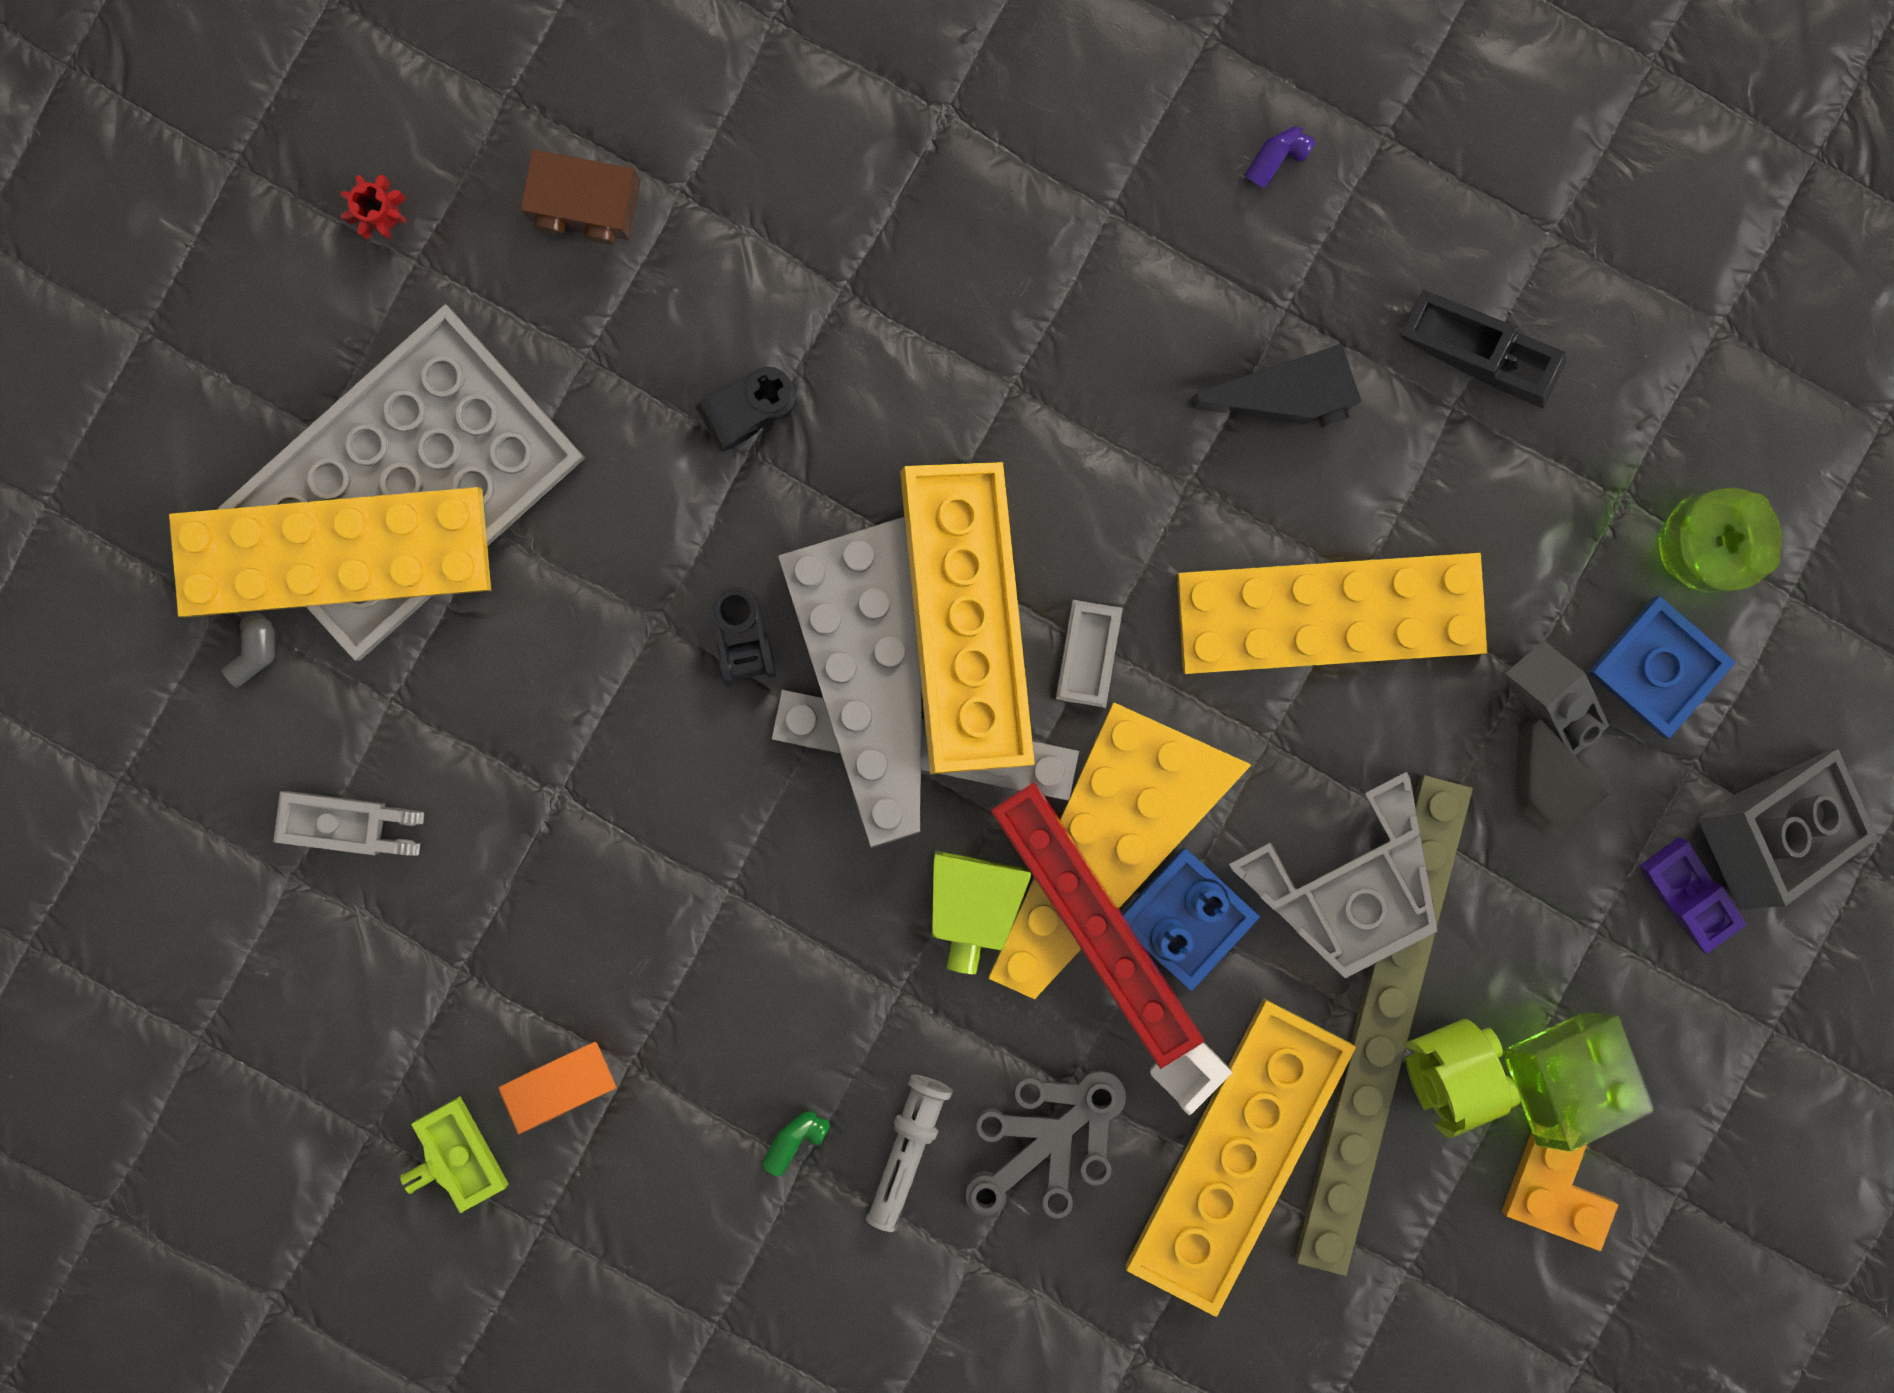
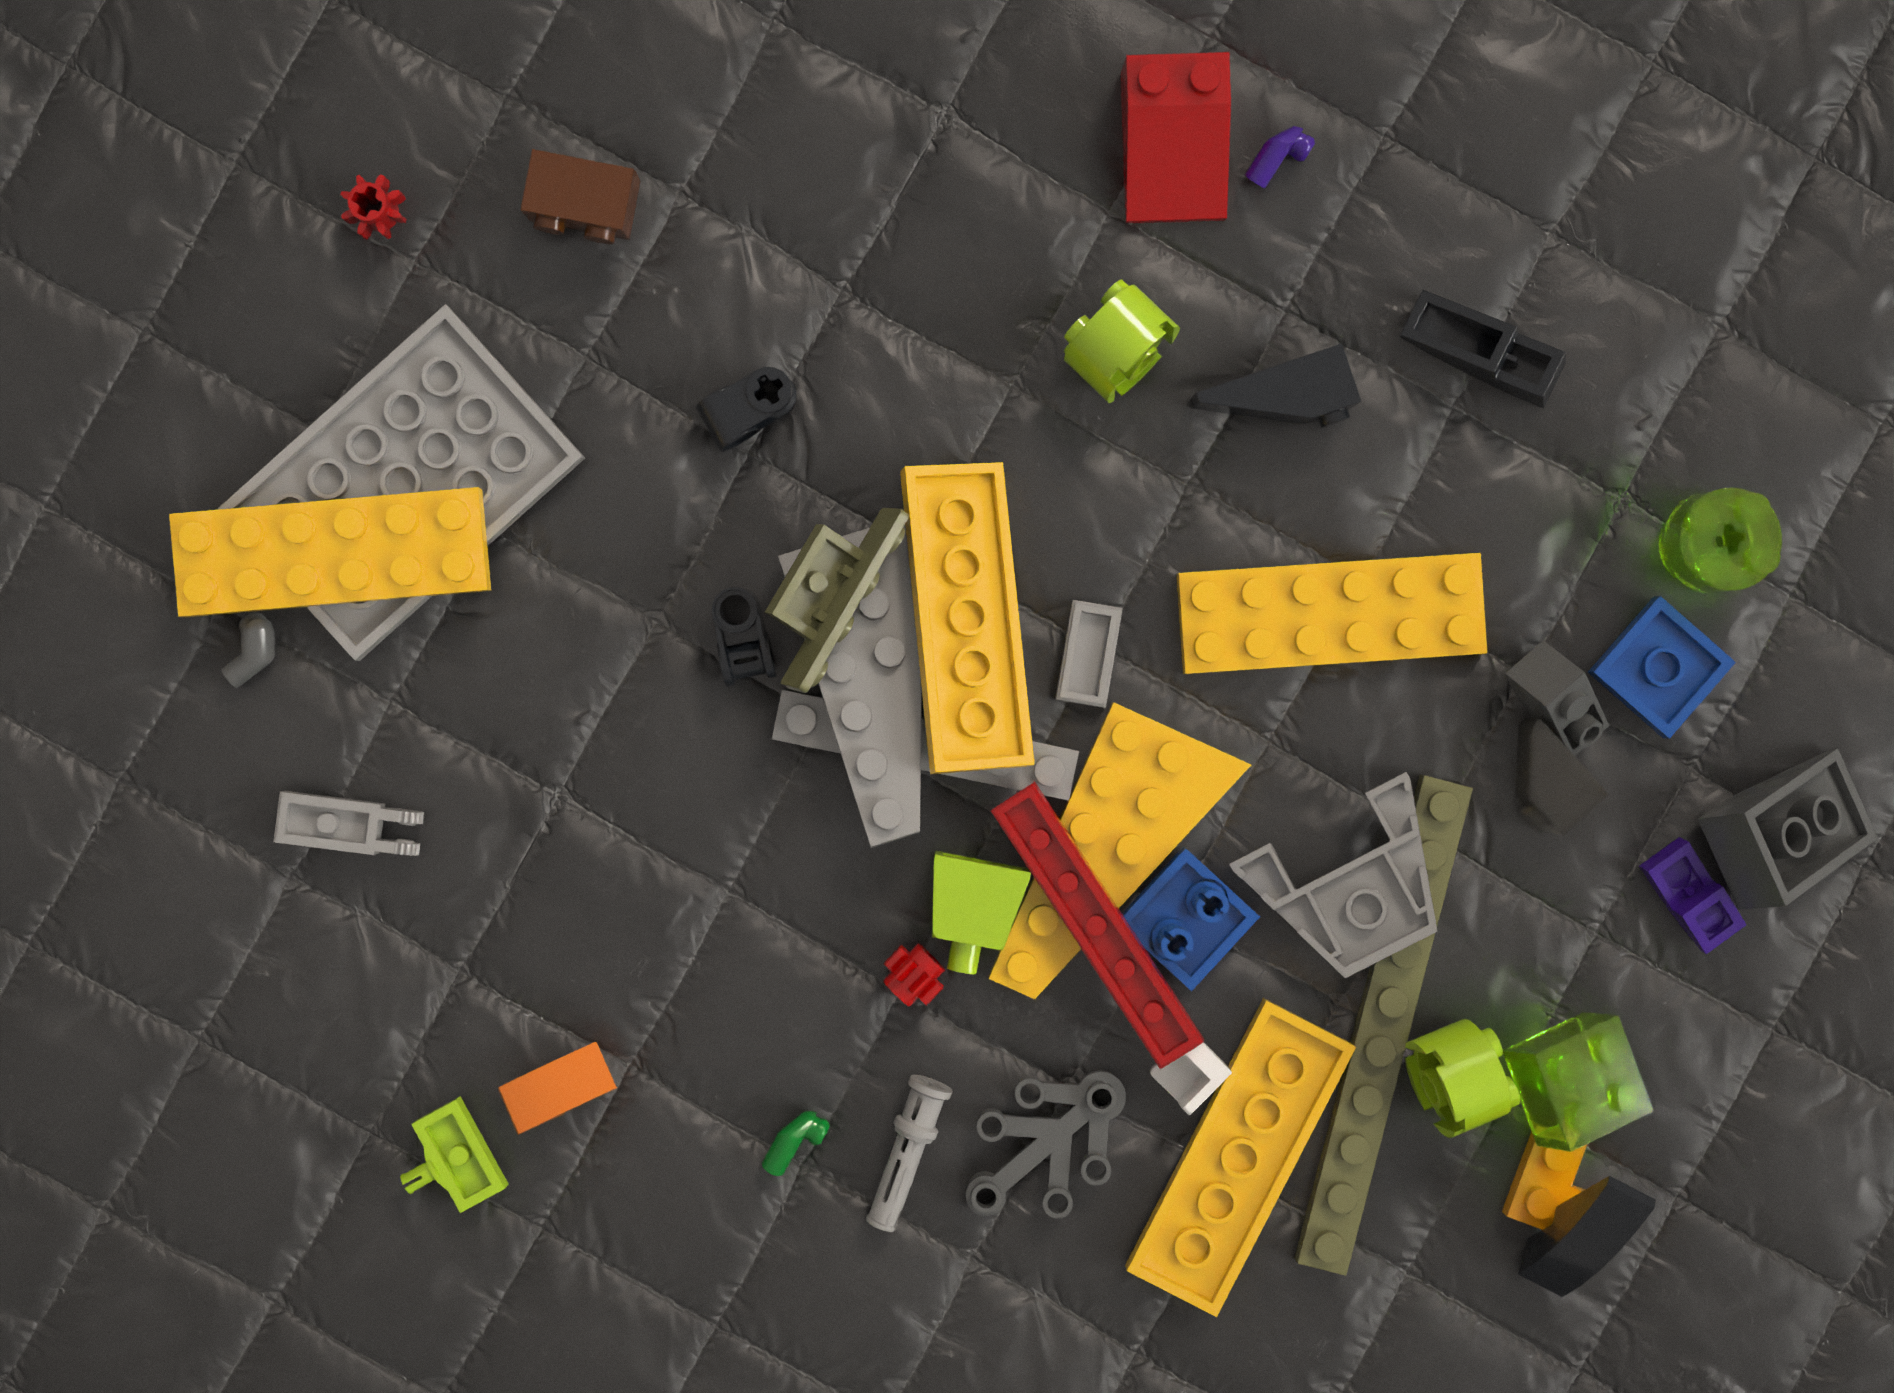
(826, 589): none -> olive bracket
(914, 975): none -> red gear
(1118, 341): none -> lime brick
(1176, 136): none -> red slope
(1584, 1235): none -> black slope

